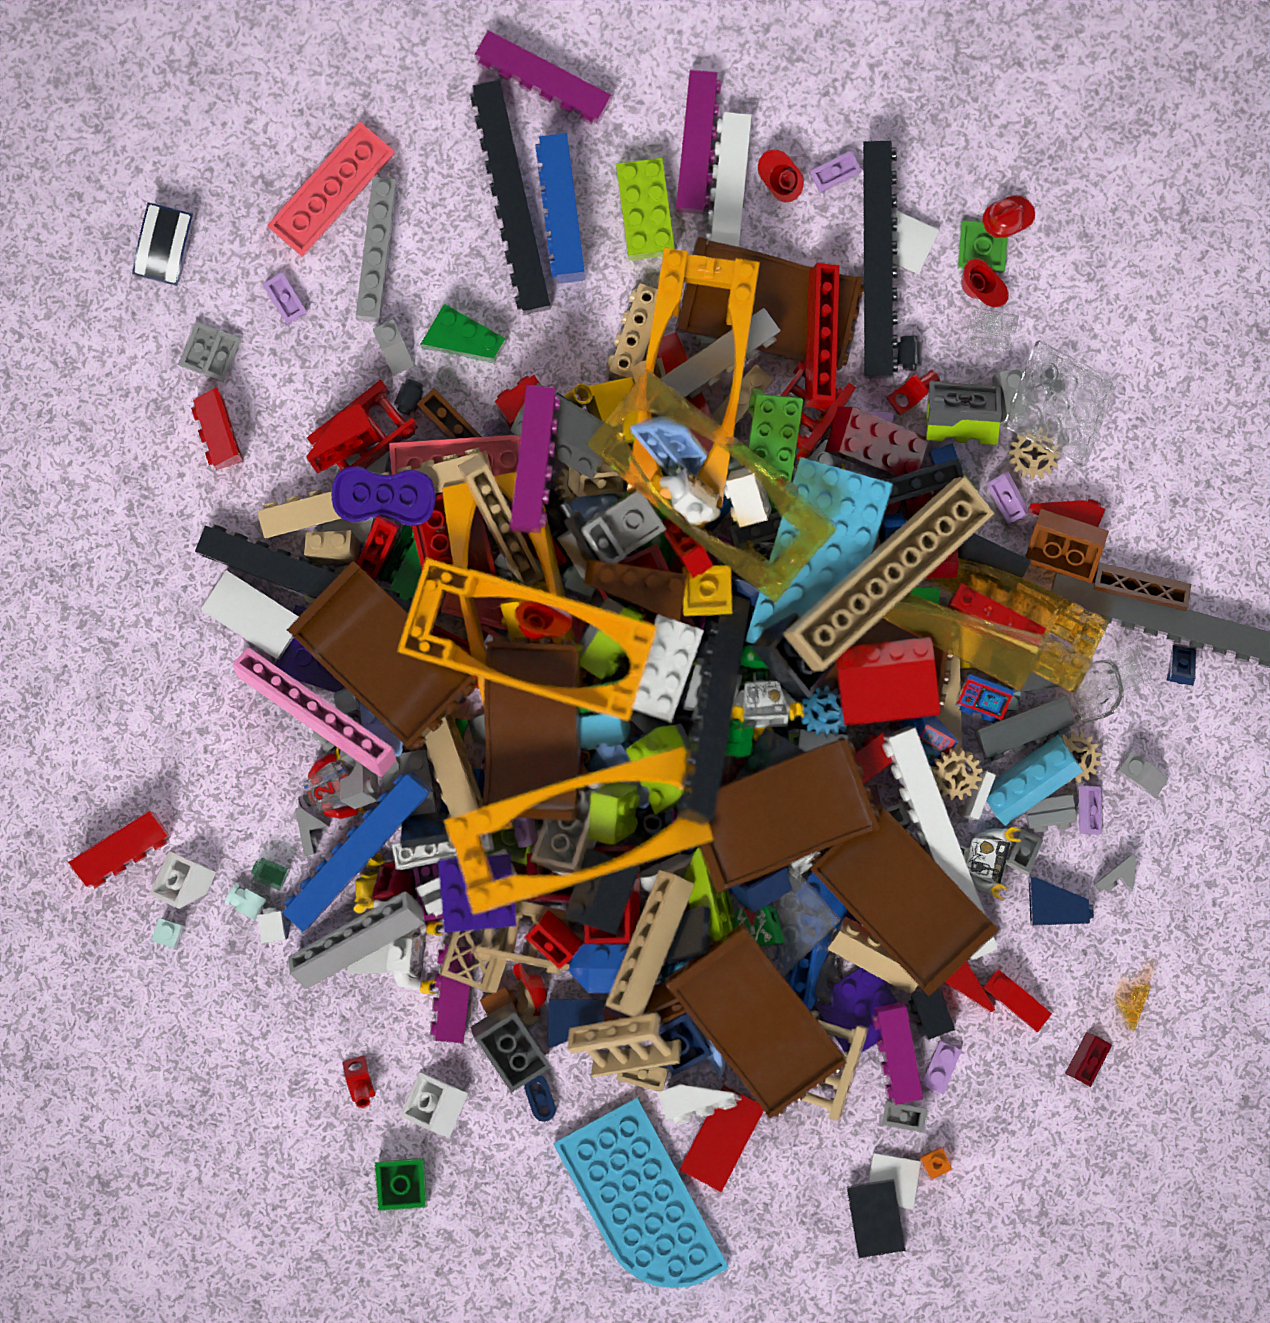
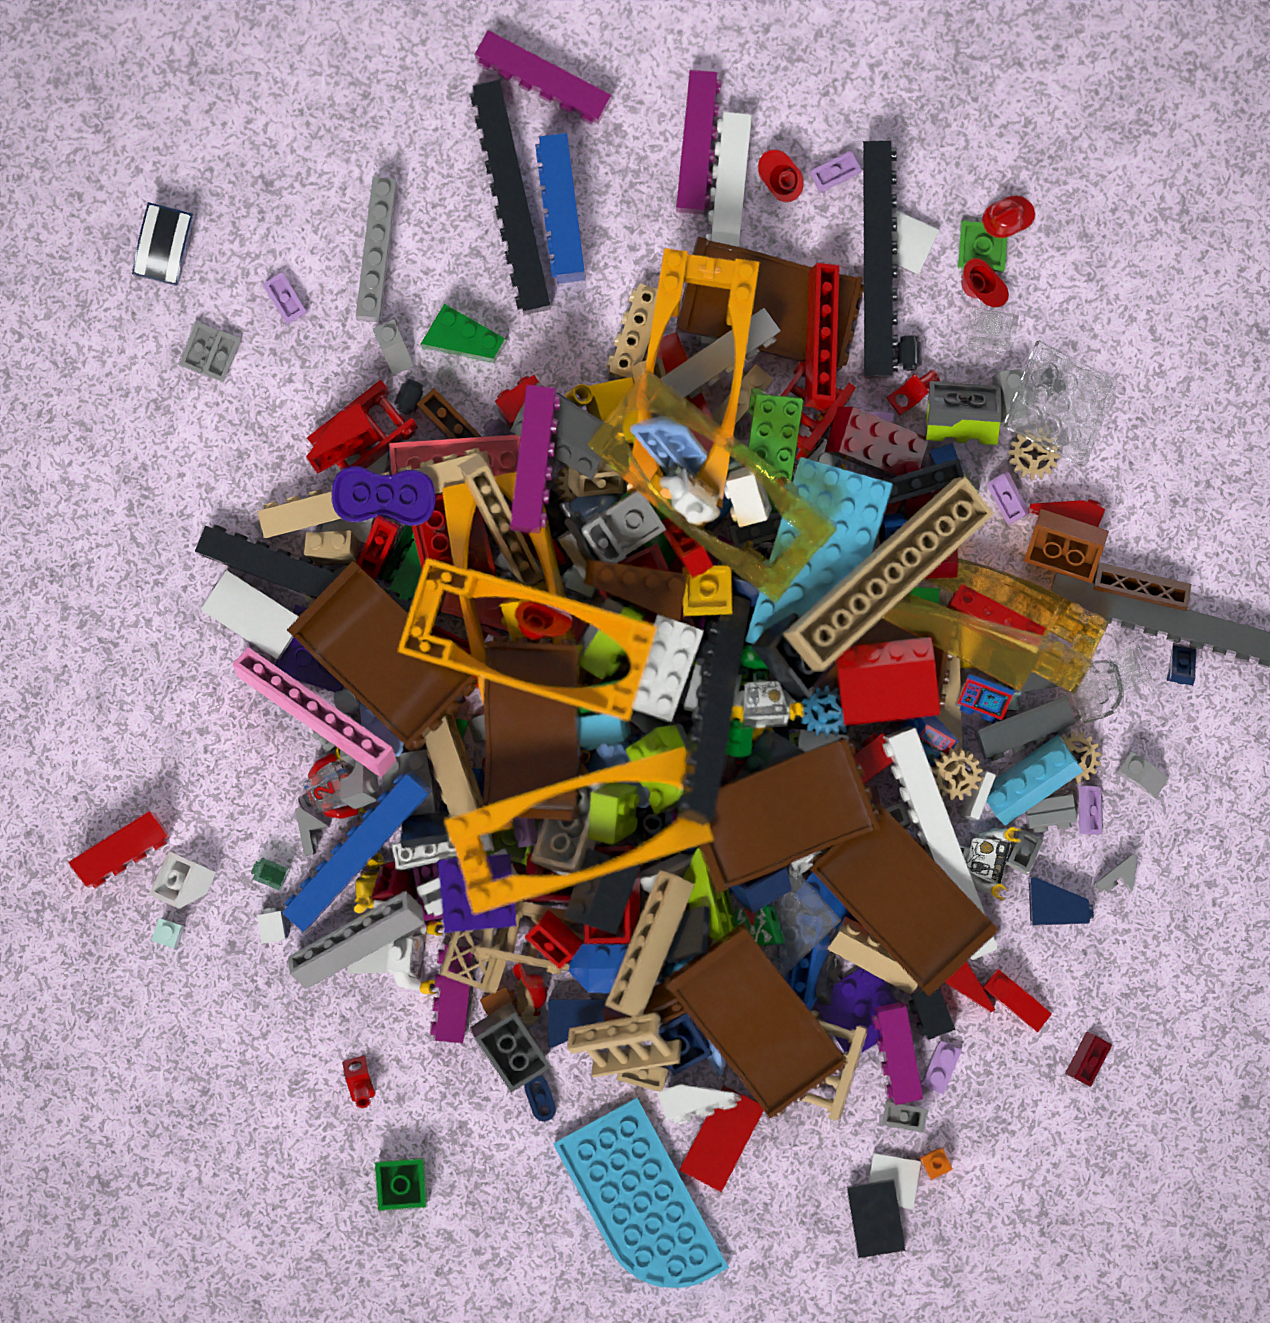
(216, 429): red slope -> none
(245, 901): light aqua piece -> none
(331, 189): coral plate -> none
(434, 1105): white slope -> none
(644, 208): lime brick -> none
(993, 555): black slope -> none
(1131, 1012): clear yellow slope -> none

